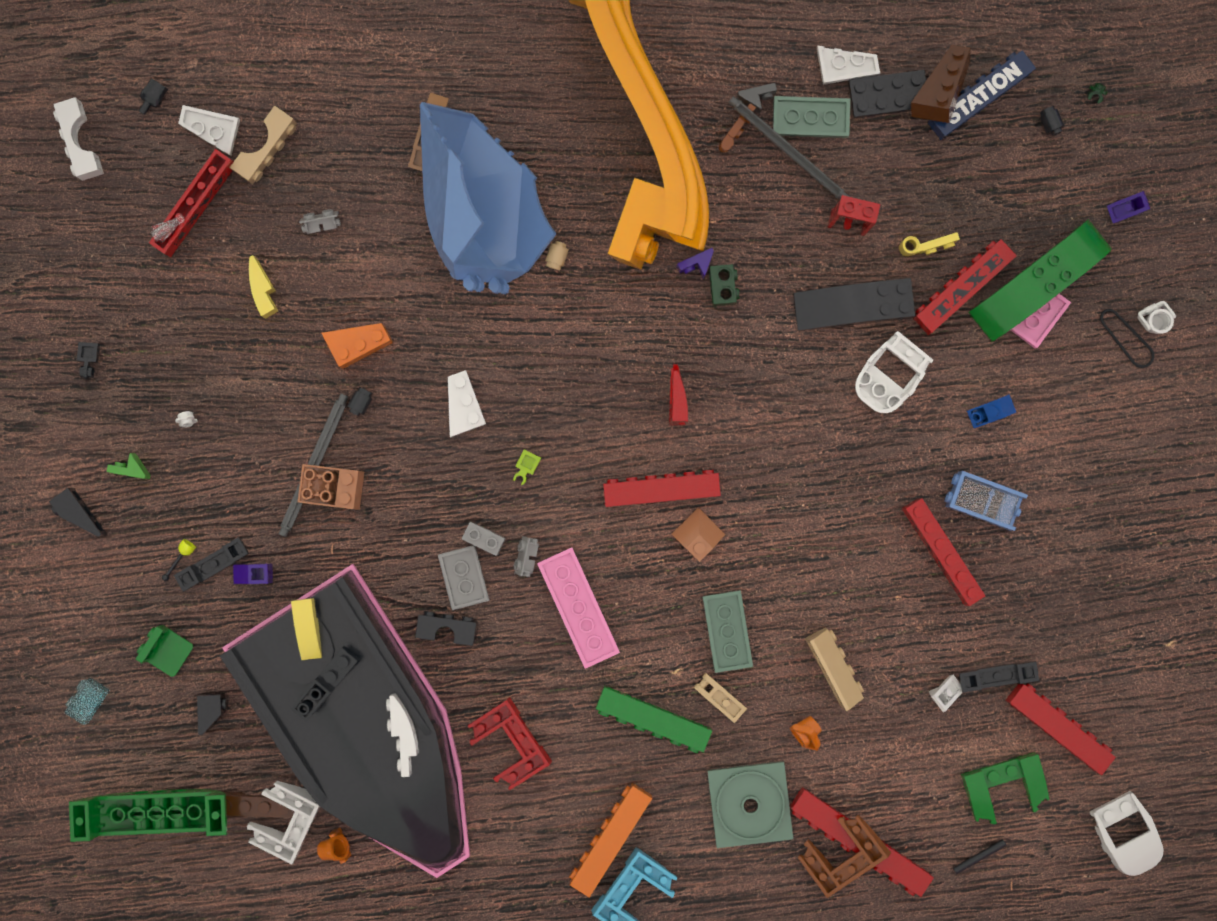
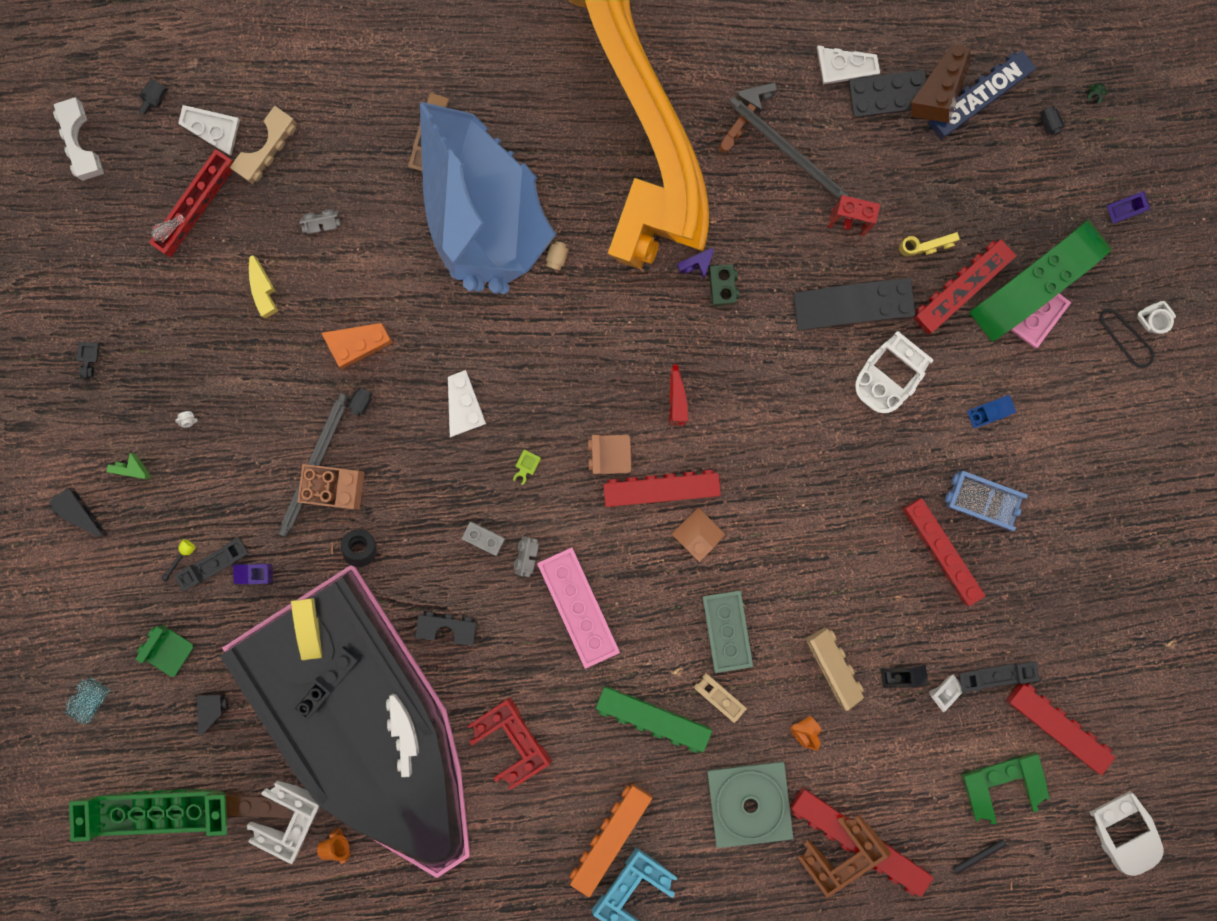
(358, 537): none -> black tyre
(463, 577): light grey tile -> none
(610, 454): none -> nougat bracket
(811, 116): sand green plate -> none
(904, 676): none -> black slope

